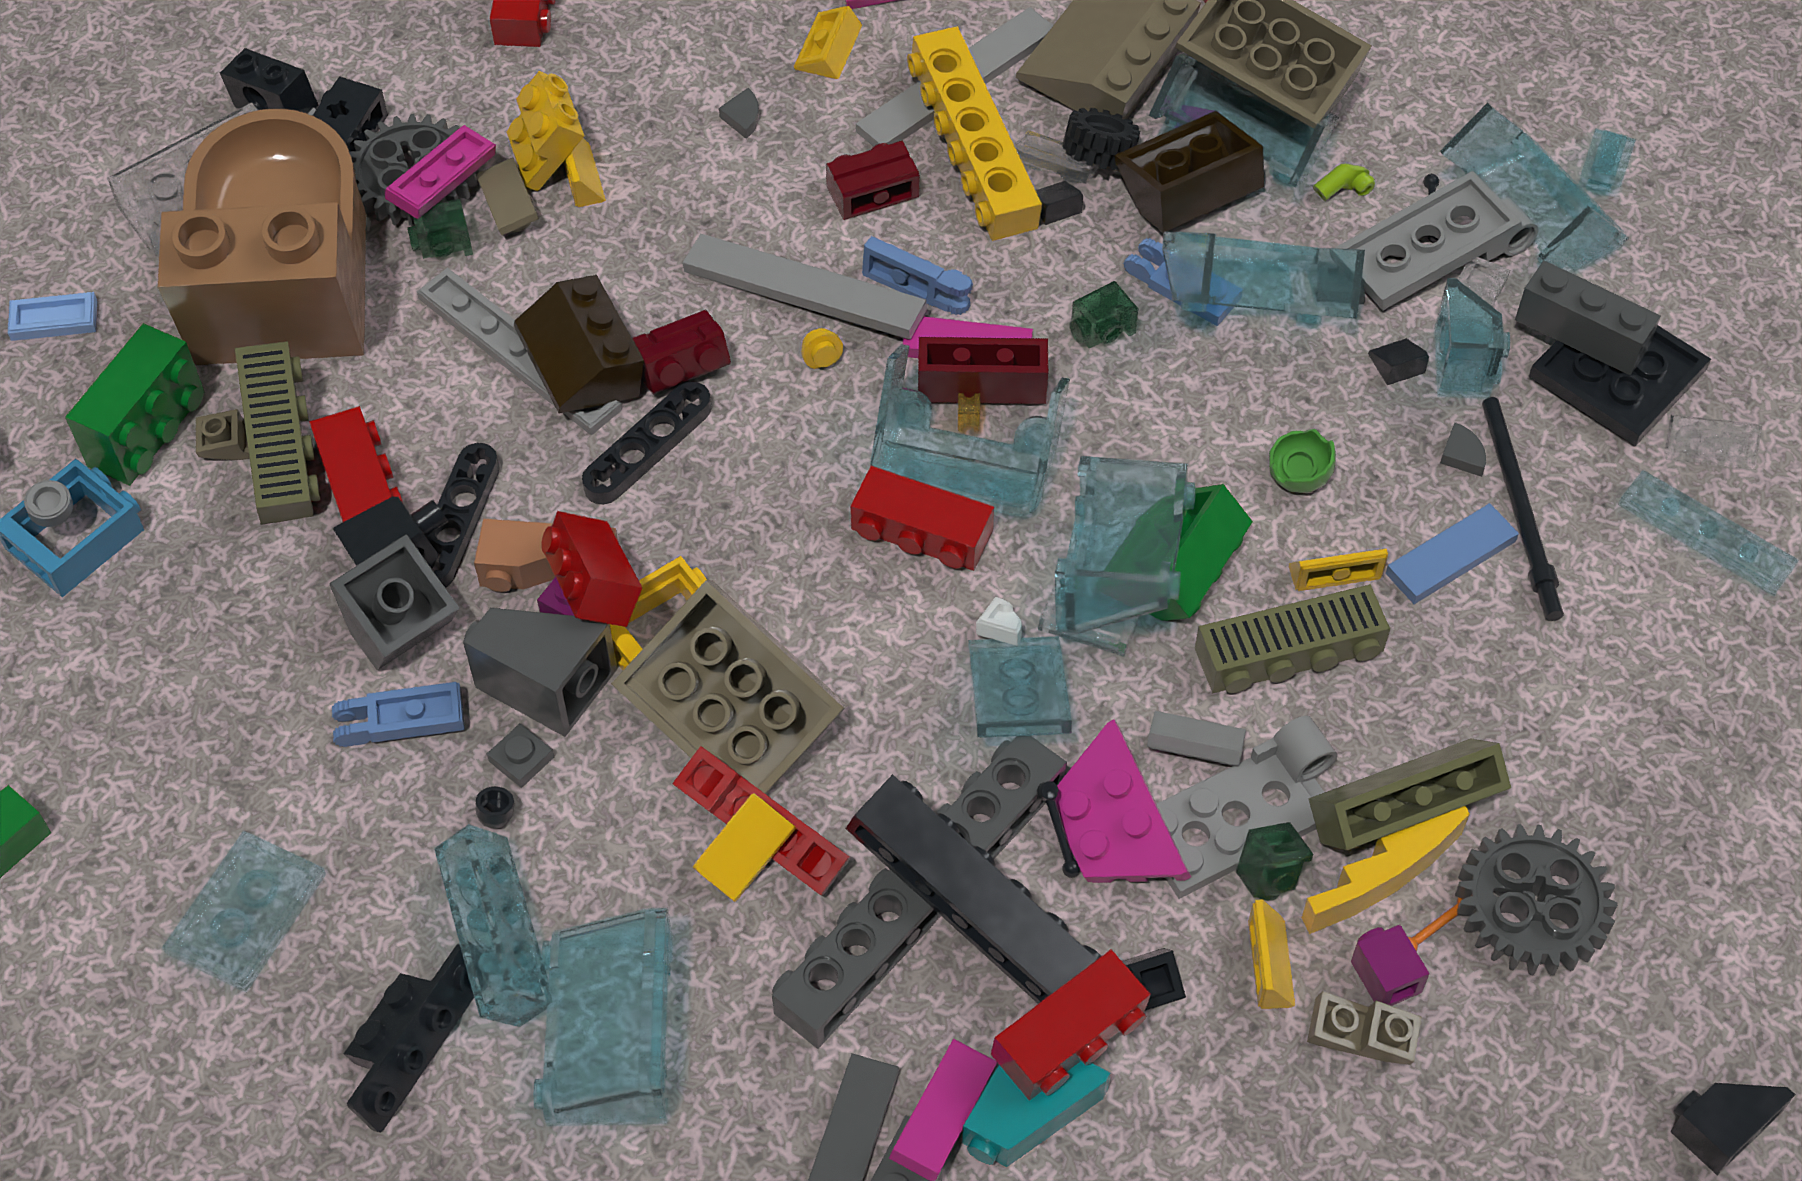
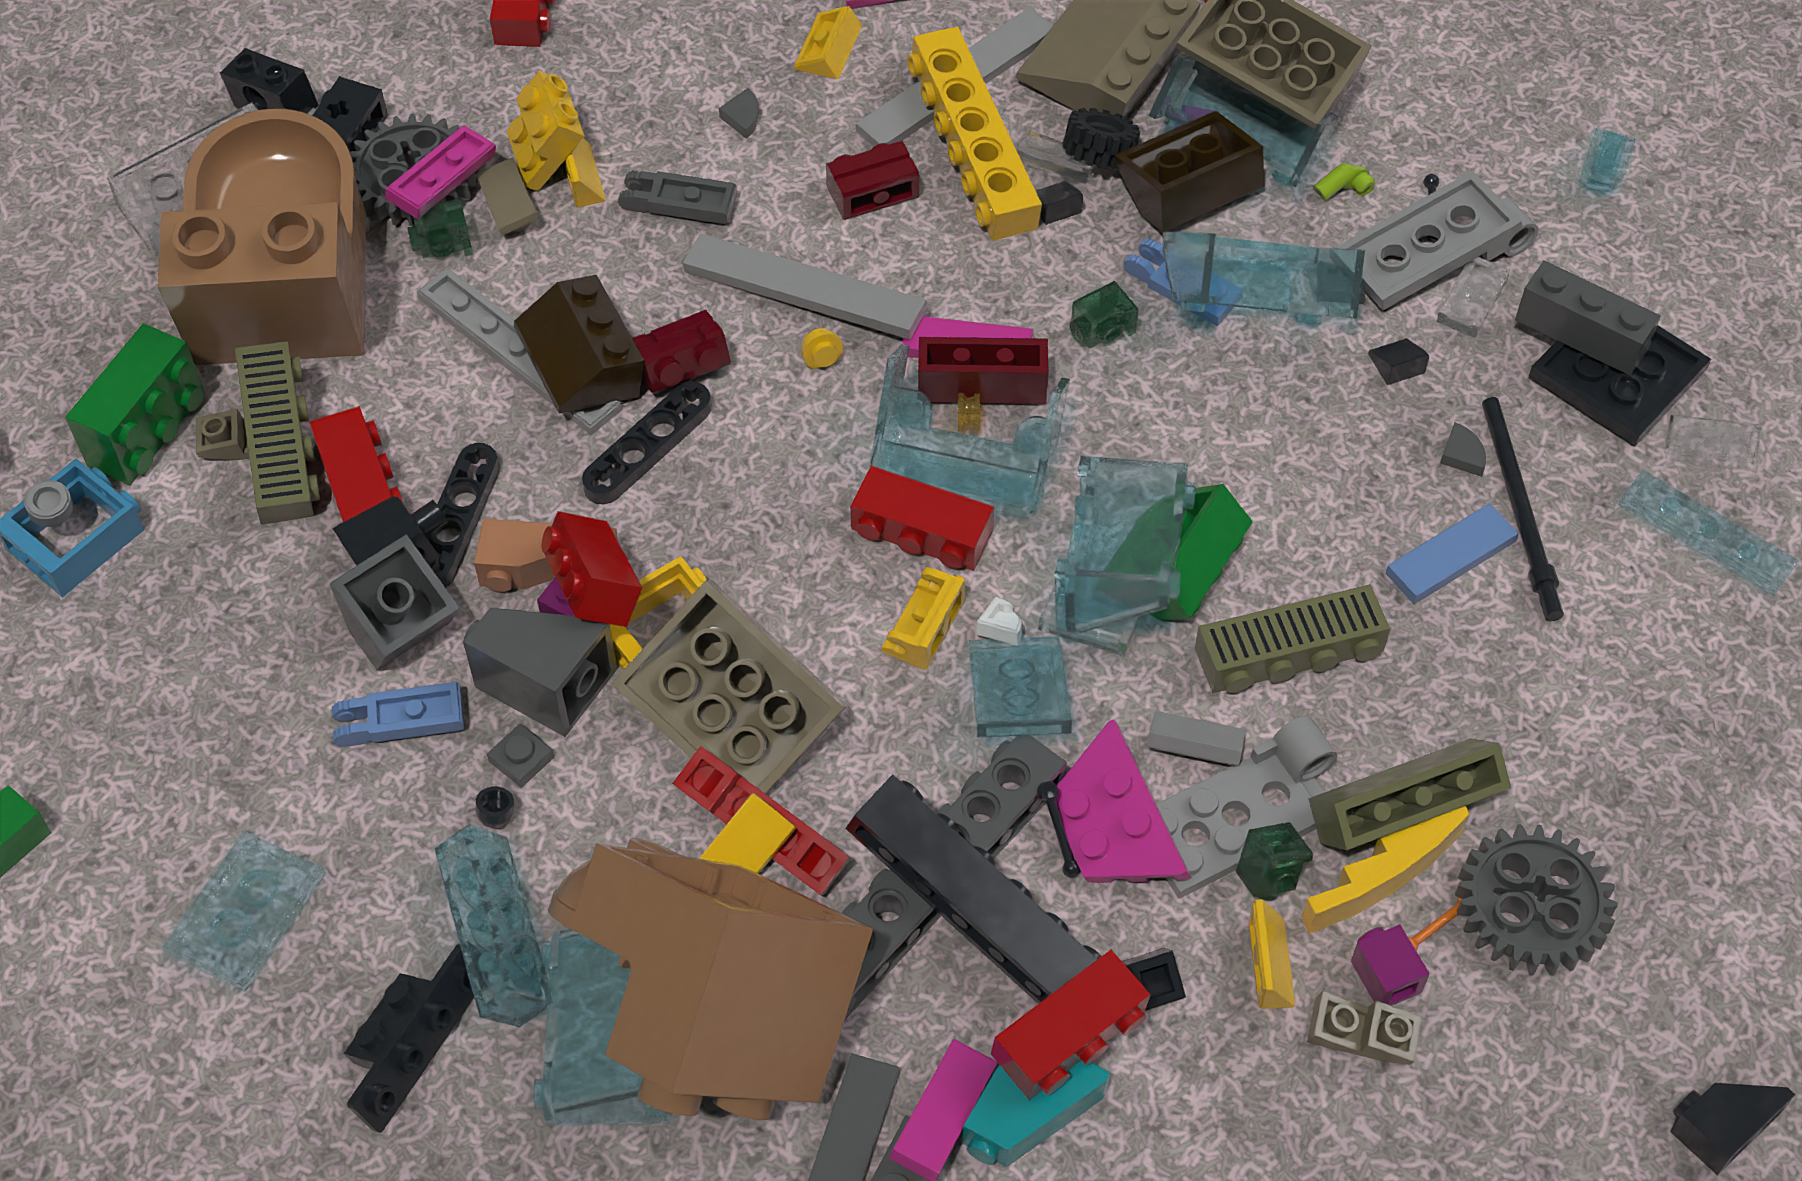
(52, 316): light blue tile -> none
(678, 196): none -> dark grey hinge
(728, 979): none -> medium nougat piece
(916, 276): medium blue hinge -> none
(926, 618): none -> yellow hinge
(1302, 461): bright green hair -> none
(1338, 569): yellow slope -> none
(1468, 344): clear light blue slope -> none
(1514, 166): clear light blue windscreen -> none

